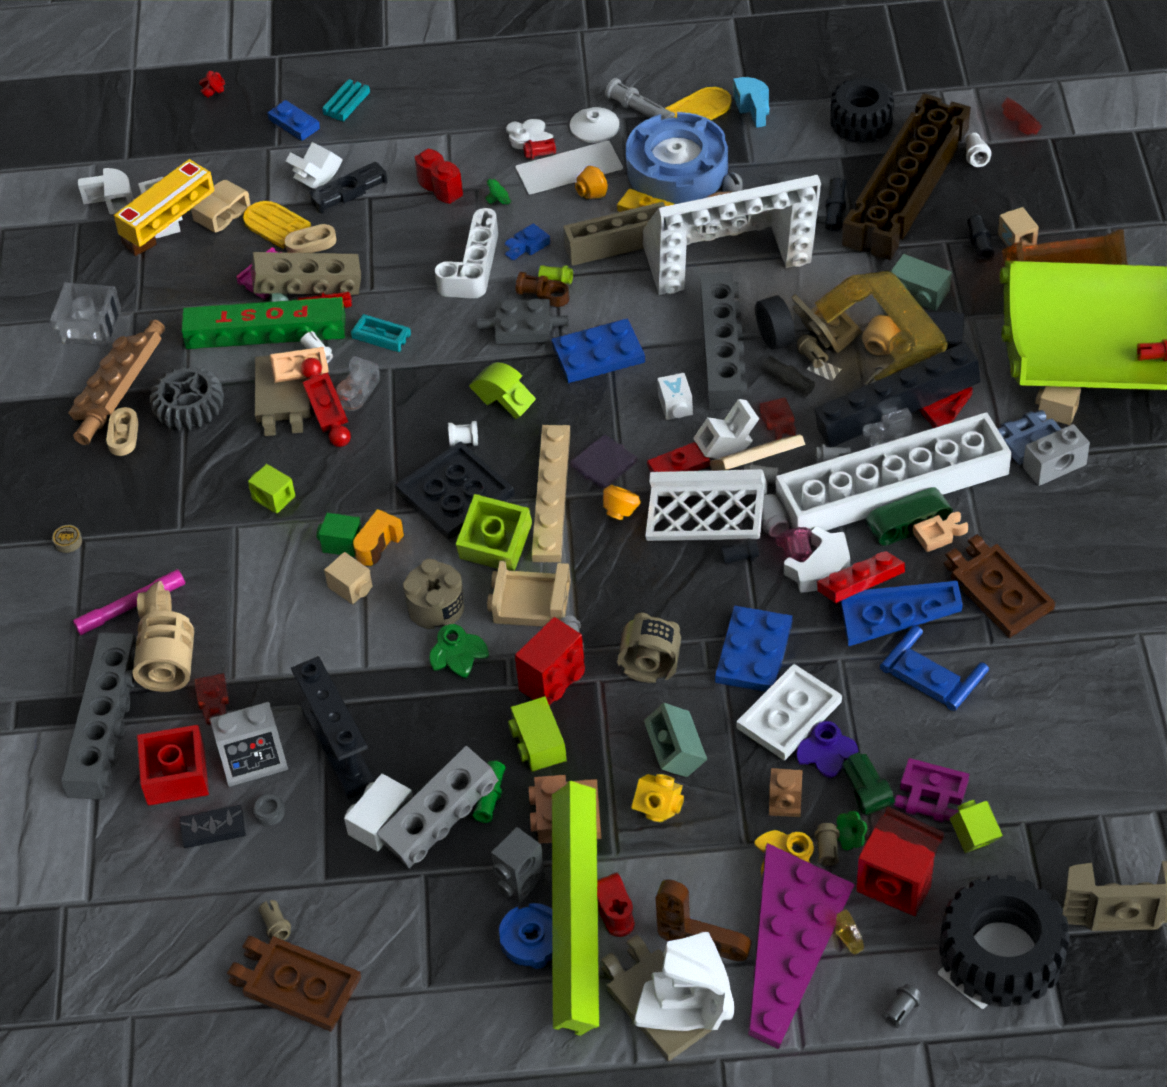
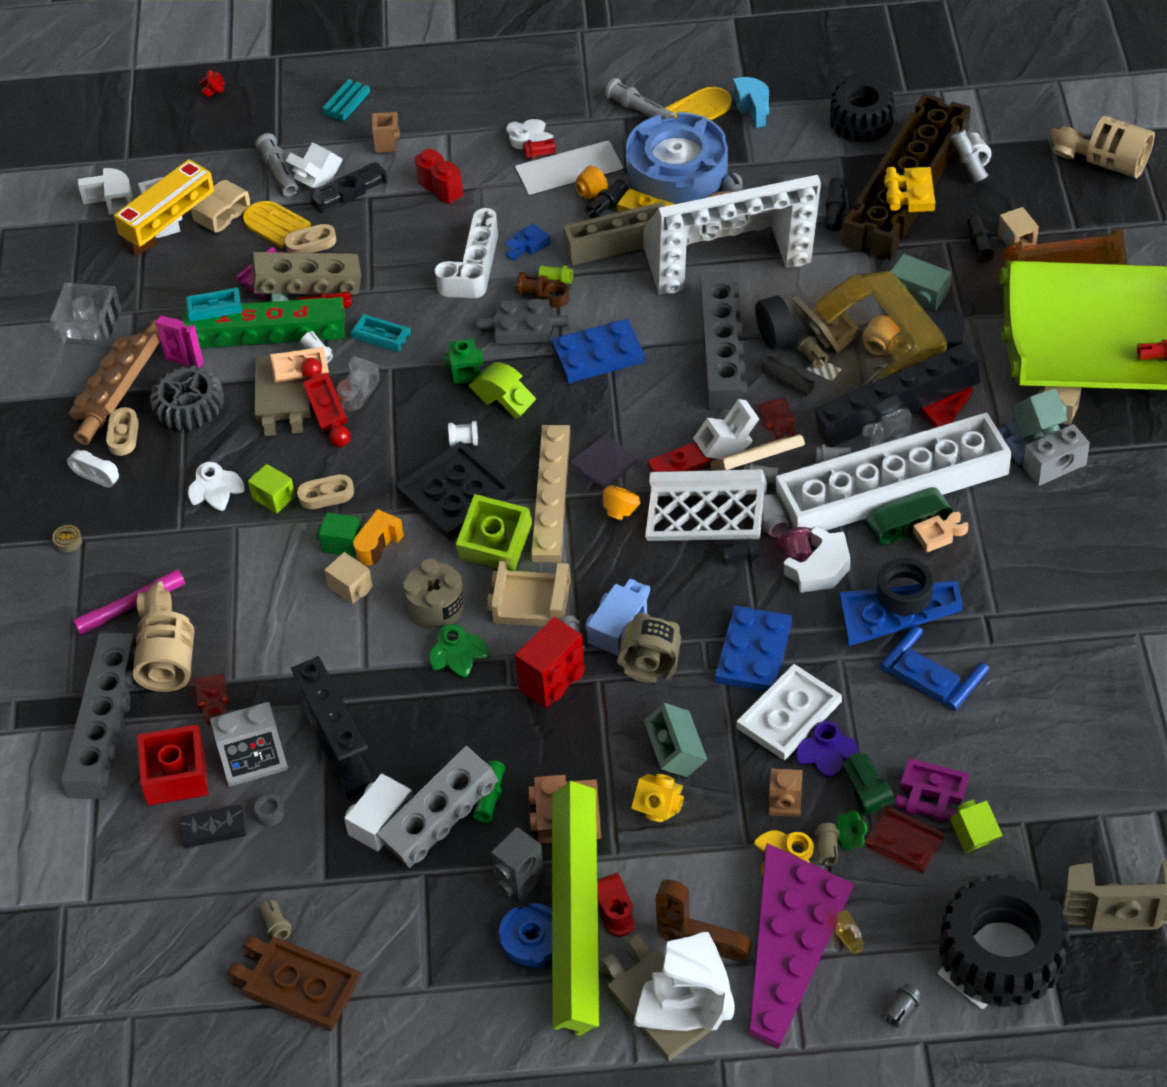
(93, 468): none -> white plate
(179, 342): none -> dark pink plate
(213, 304): none -> teal tile
(214, 488): none -> white plate
(274, 158): none -> light grey pin
(293, 120): blue plate -> none
(325, 491): none -> tan plate
(385, 131): none -> medium nougat brick
(463, 355): none -> green brick
(497, 192): green plant -> none
(538, 734): lime brick -> none
(594, 125): white dish -> none
(606, 199): none -> black pin
(614, 612): none -> light blue brick
(675, 396): white brick -> none
(860, 576): red plate -> none
(895, 871): red brick -> none
(910, 569): none -> black tyre
(918, 187): none -> yellow plate
(969, 156): none -> light grey pin
(998, 586): reddish brown tile -> none
(1015, 111): clear red plate -> none
(1040, 414): none -> sand green brick
(1112, 145): none -> tan cylinder

